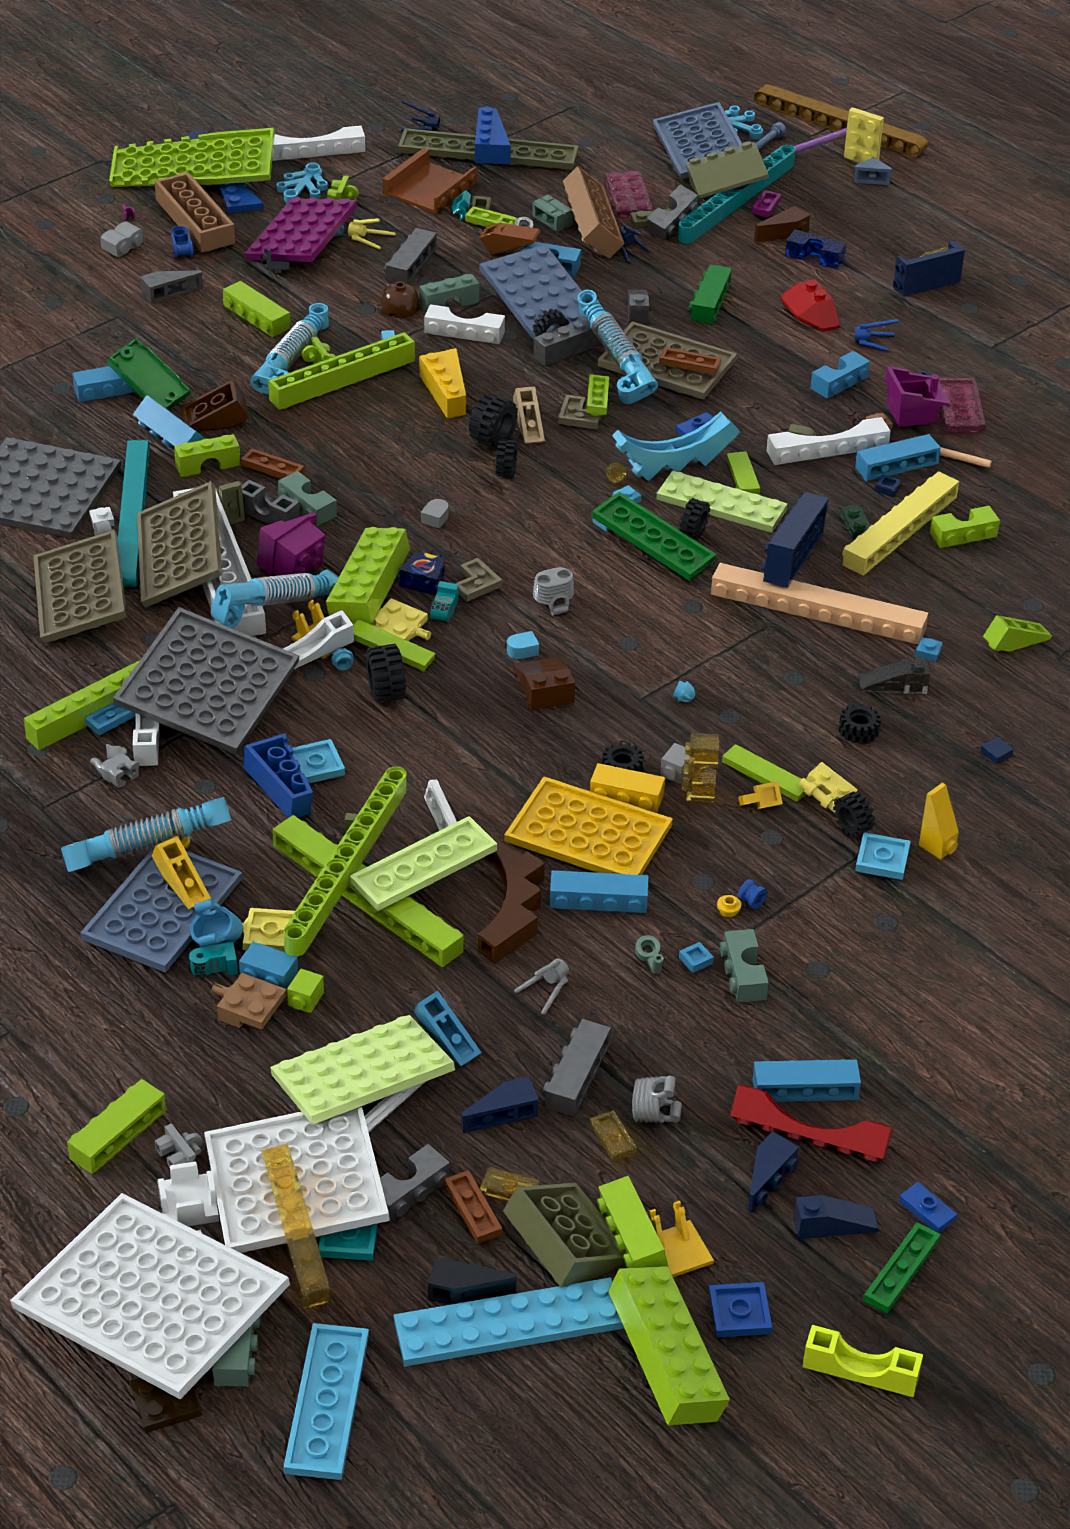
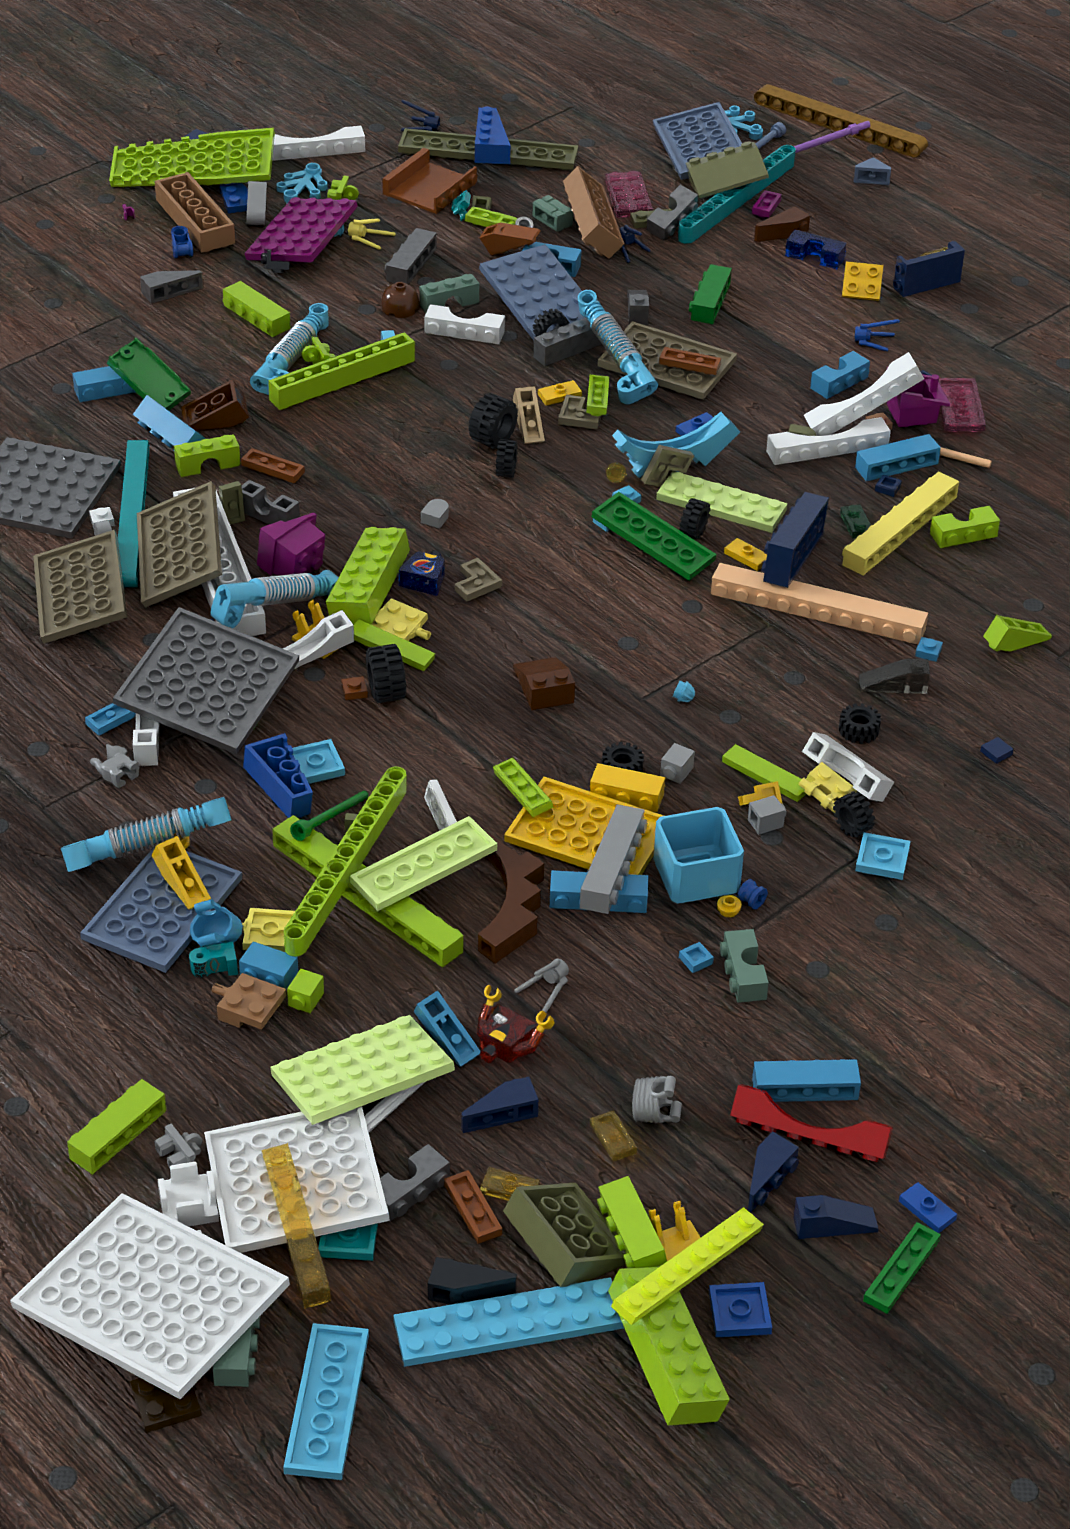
(70, 712): lime brick -> none
(122, 239): light grey brick -> none
(256, 203): none -> light grey beam
(299, 488): sand green arch -> none
(302, 828): none -> green piece
(342, 659): medium azure plate -> none
(354, 688): none -> dark orange plate
(444, 381): yellow wedge -> none
(445, 601): teal leg -> none
(506, 1032): none -> clear red torso
(522, 645): medium azure piece -> none
(523, 787): none -> lime tile
(552, 585): light grey piece -> none
(558, 392): none -> yellow plate
(577, 1067): flat silver brick -> none
(613, 859): none -> light grey brick
(653, 958): sand green plate -> none
(666, 459): none -> dark tan plate
(686, 1266): none -> neon yellow plate
(698, 855): none -> medium azure plate
(702, 753): clear yellow arch -> none
(743, 472): lime tile -> none
(745, 554): none -> yellow plate
(766, 814): none -> light grey brick
(812, 305): red wedge -> none
(862, 281): none -> yellow plate
(862, 775): none -> white arch
(863, 135): light yellow plate -> none
(891, 1371): neon yellow arch -> none
(896, 379): none -> white arch
(939, 825): yellow slope -> none

